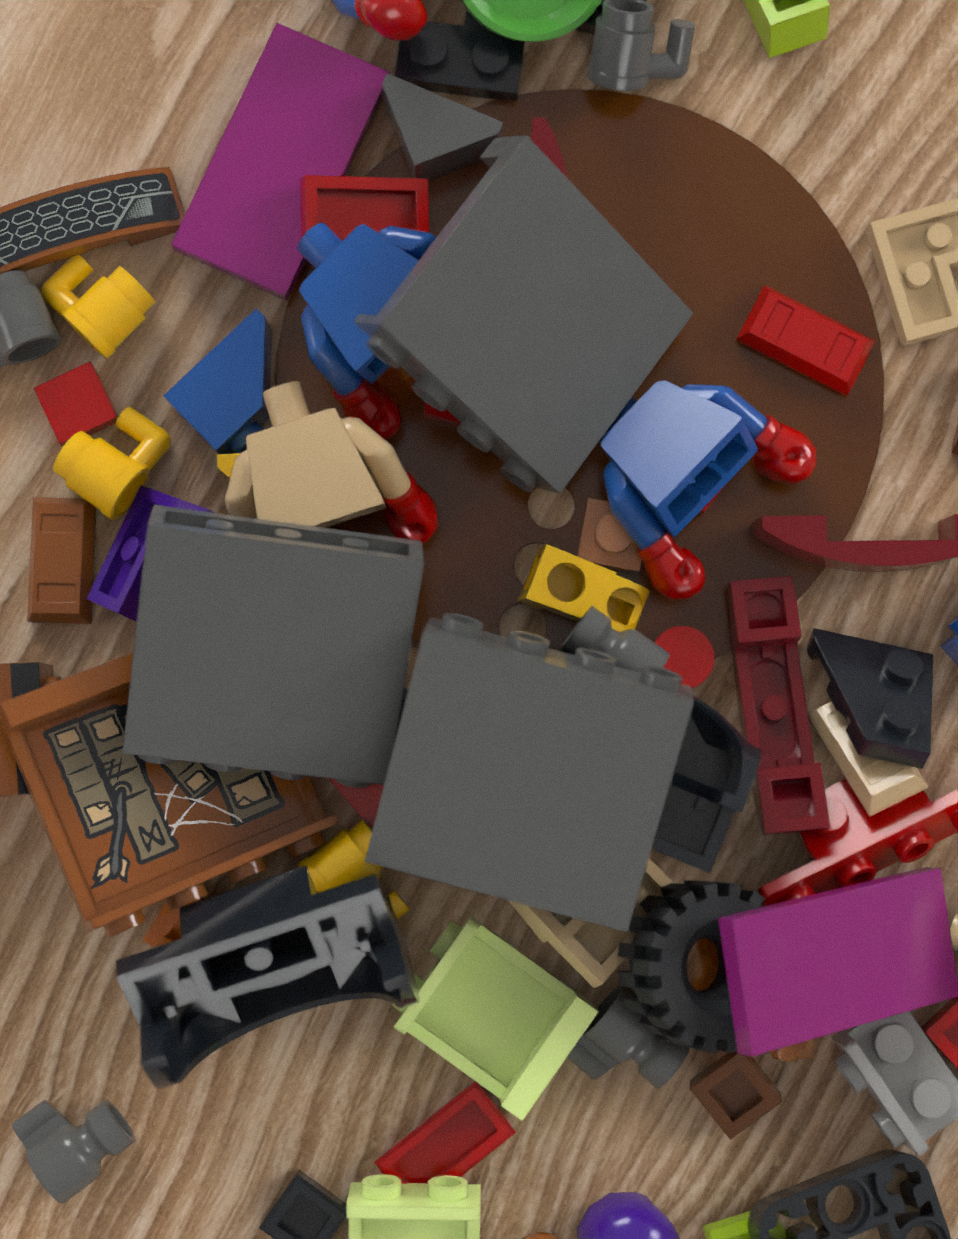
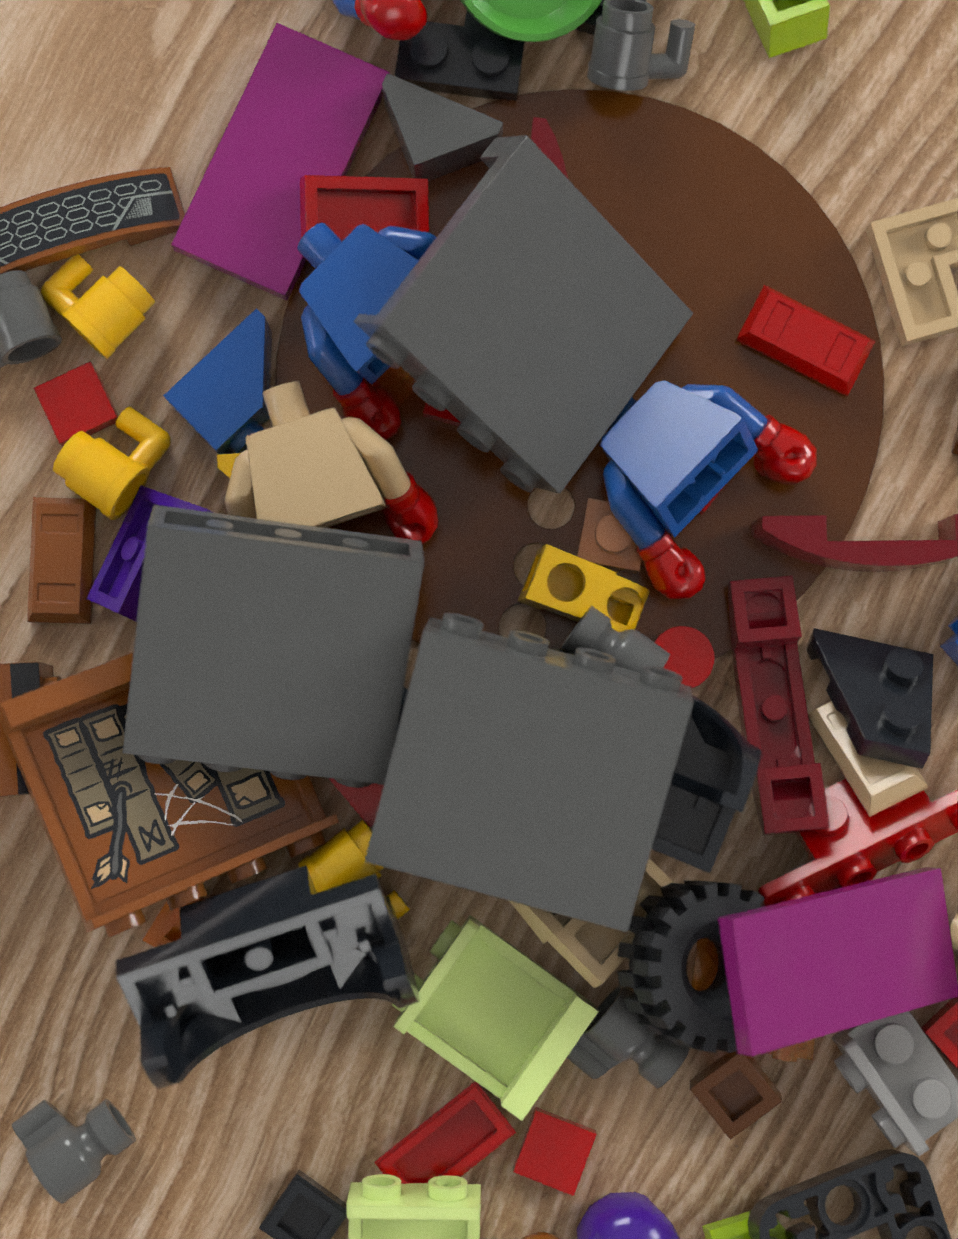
(554, 1151): none -> red tile

